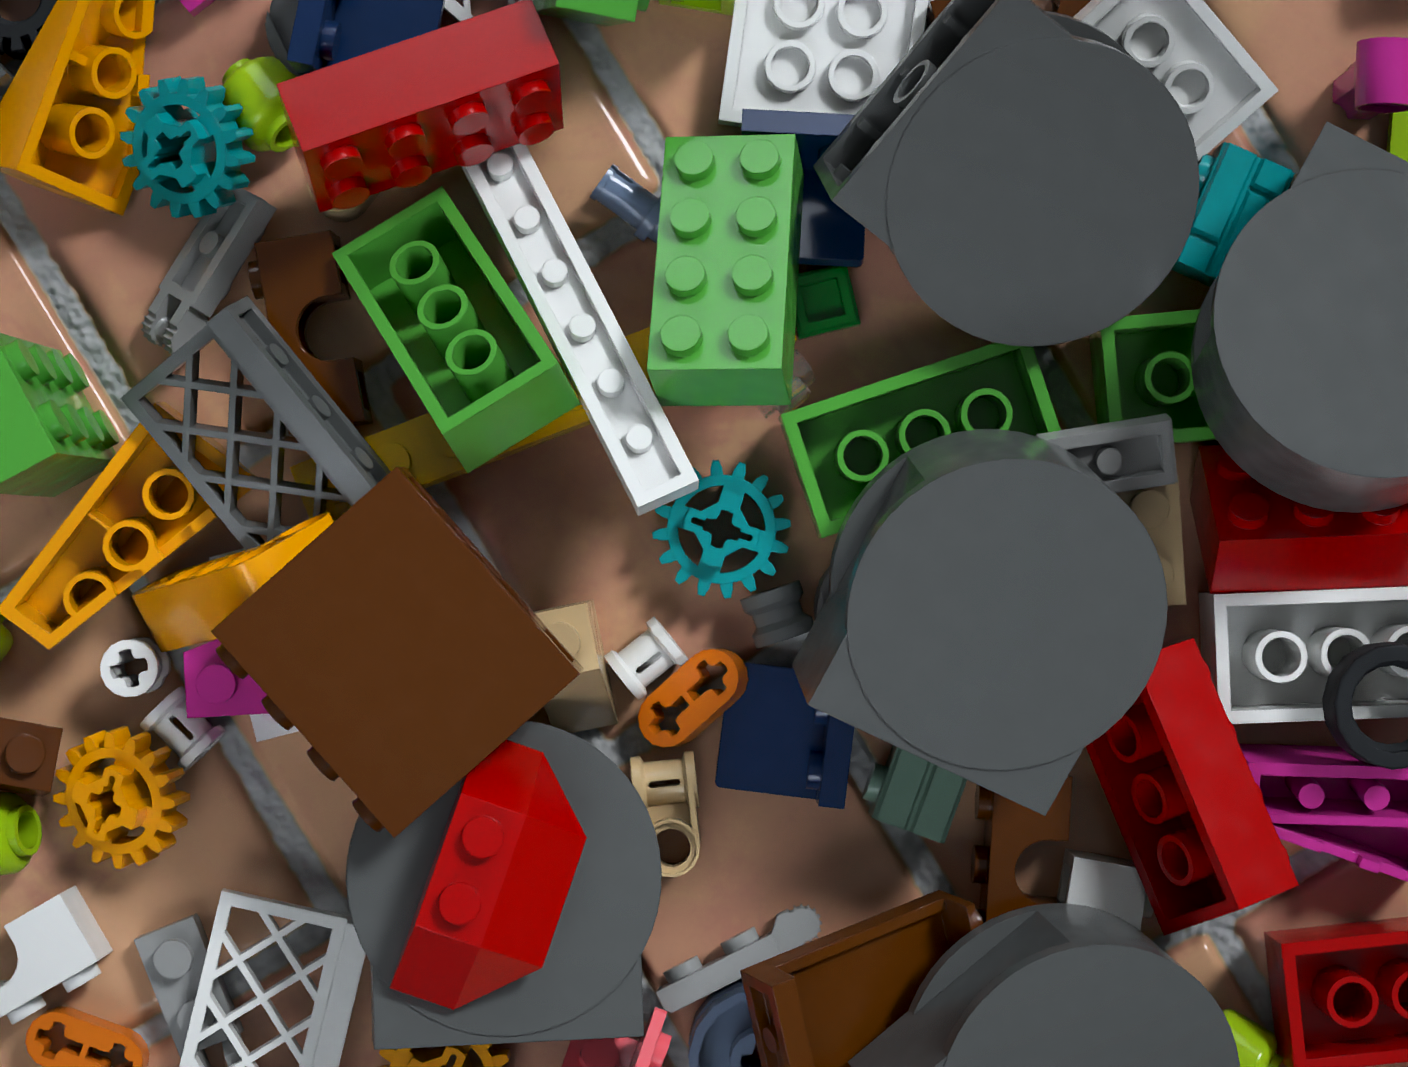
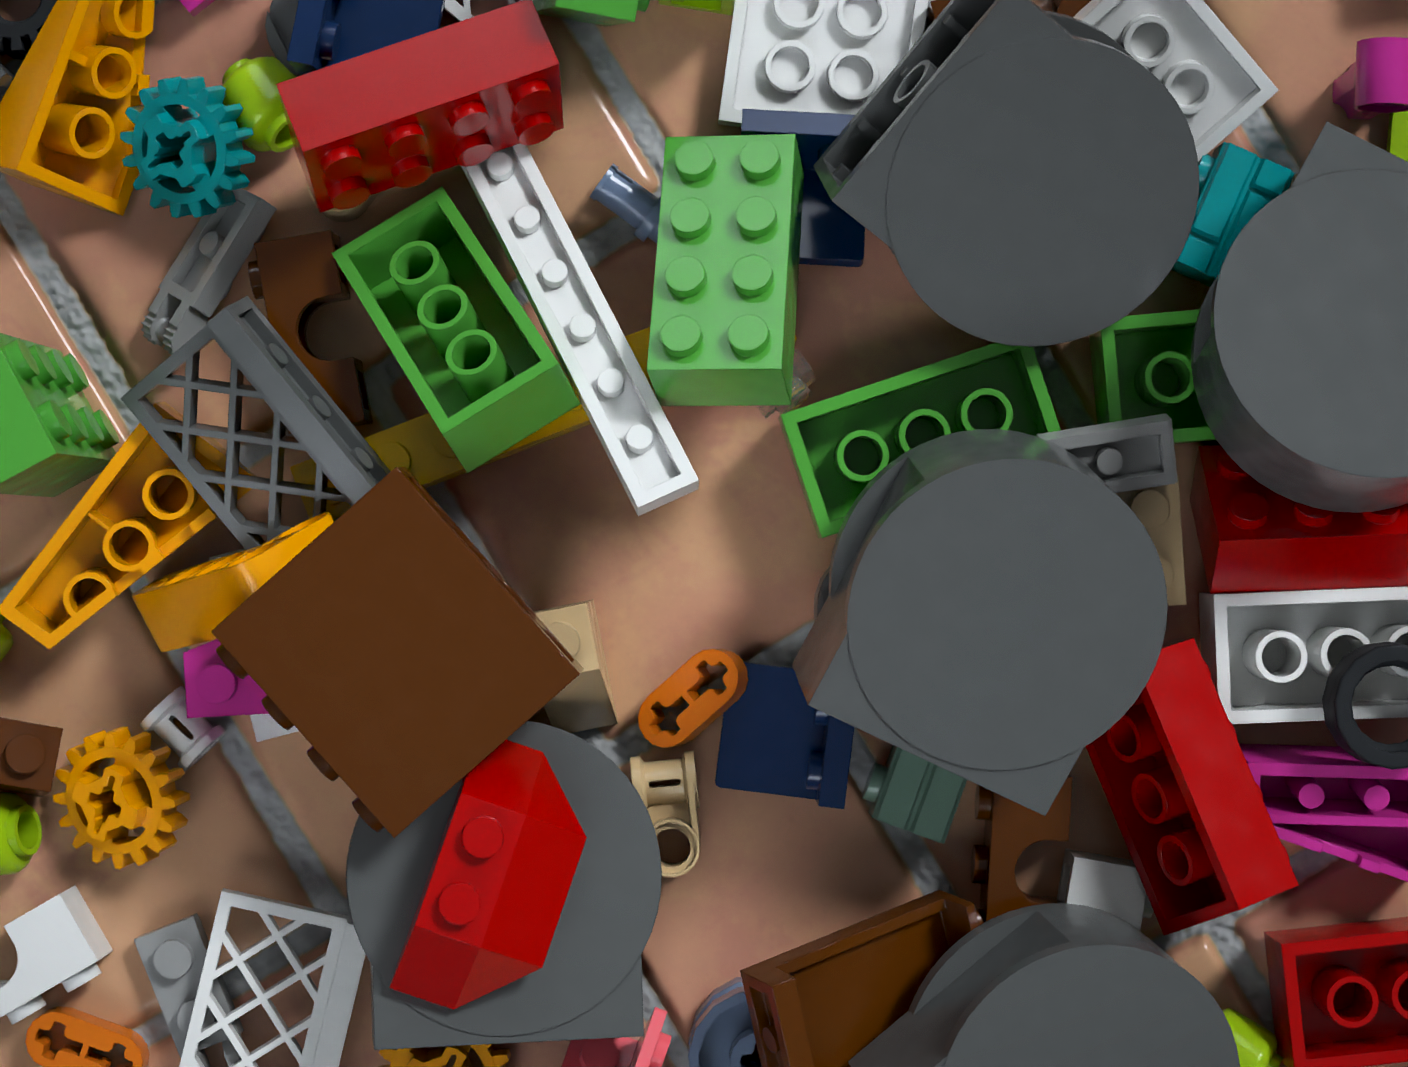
(124, 651): white bush -> none
(646, 658): white bush -> none
(692, 981): light grey hinge -> none
(712, 558): teal gear -> none
(777, 614): dark grey wheel -> none
(825, 302): green tile -> none

